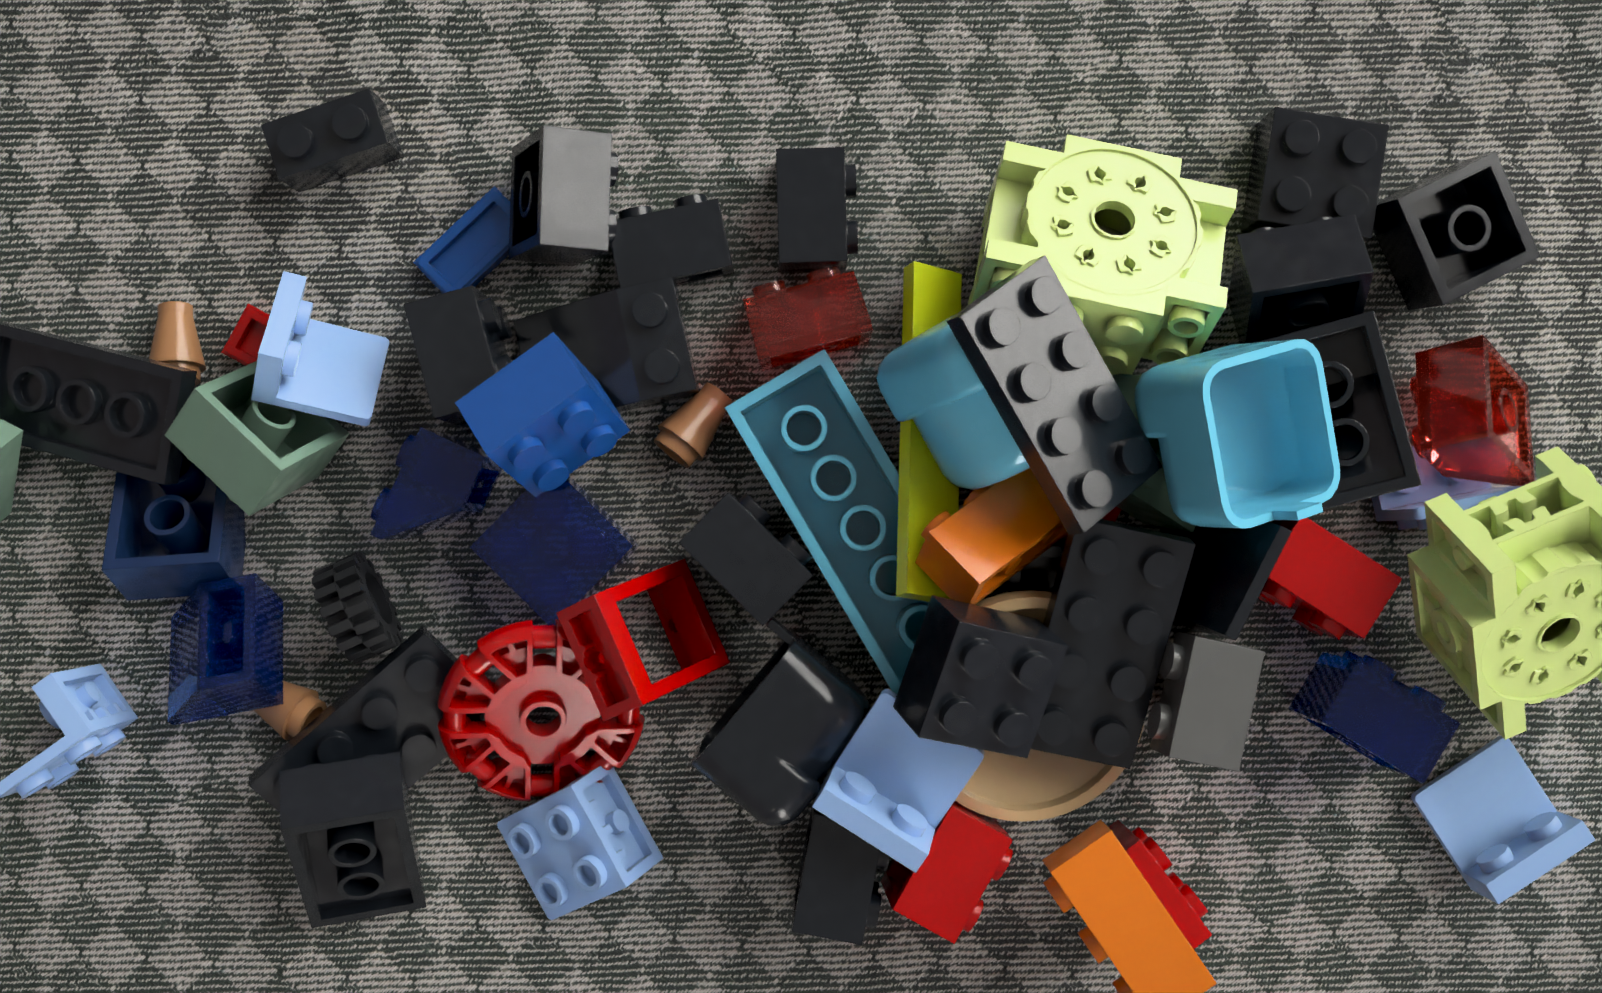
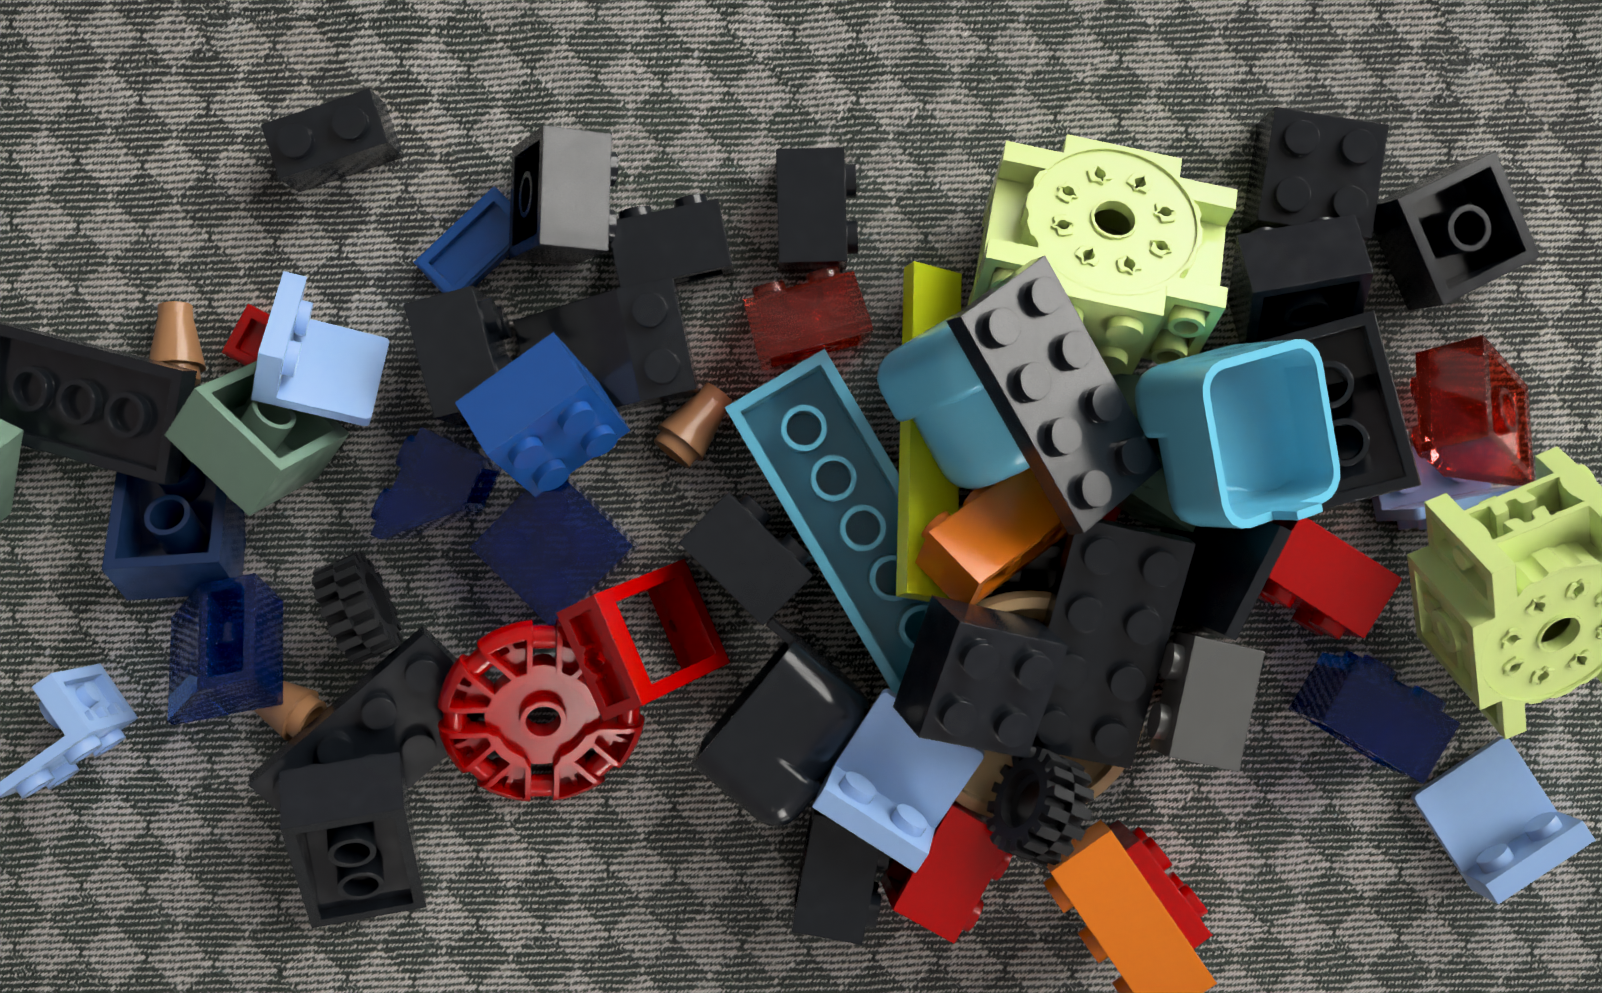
(580, 843): light blue bracket -> none
(1040, 807): none -> black tyre

